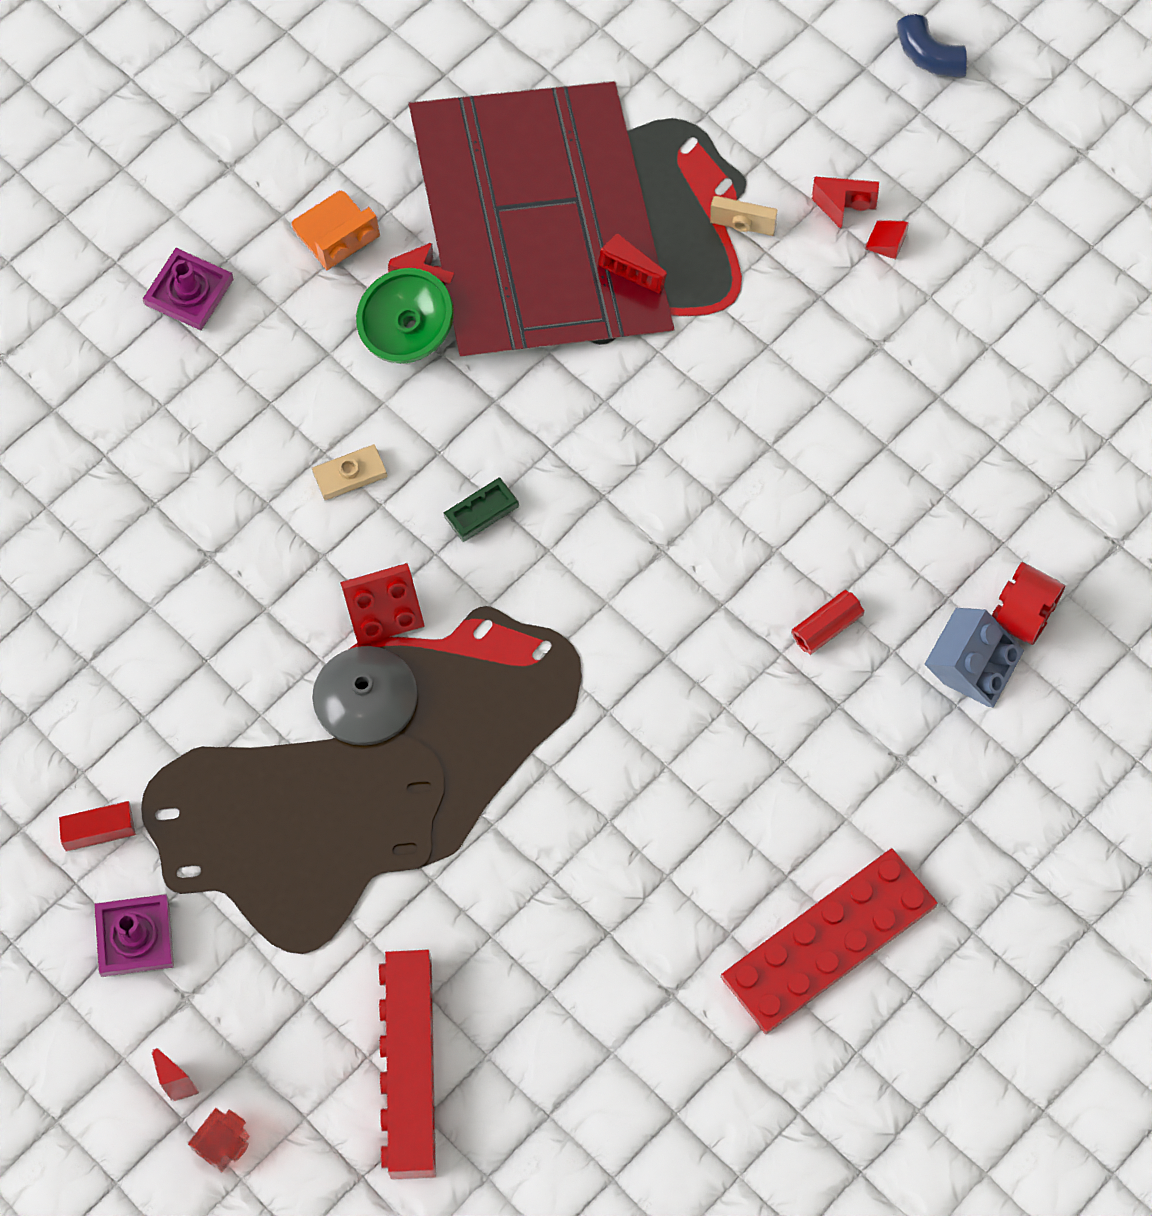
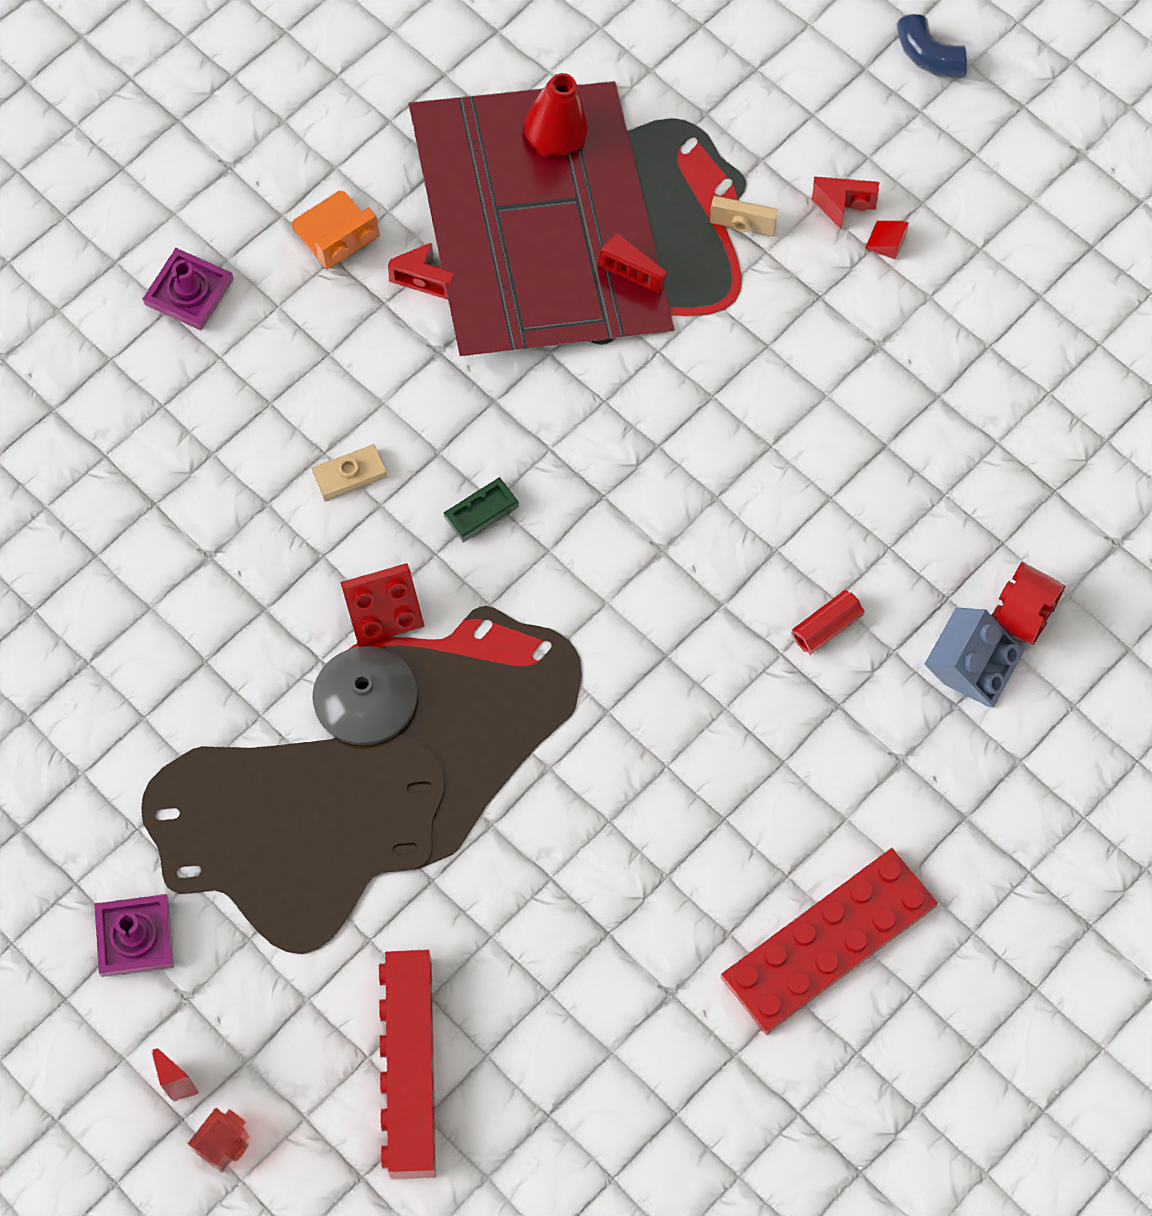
(96, 826): red slope -> none
(396, 301): green dish -> none
(557, 118): none -> red cone

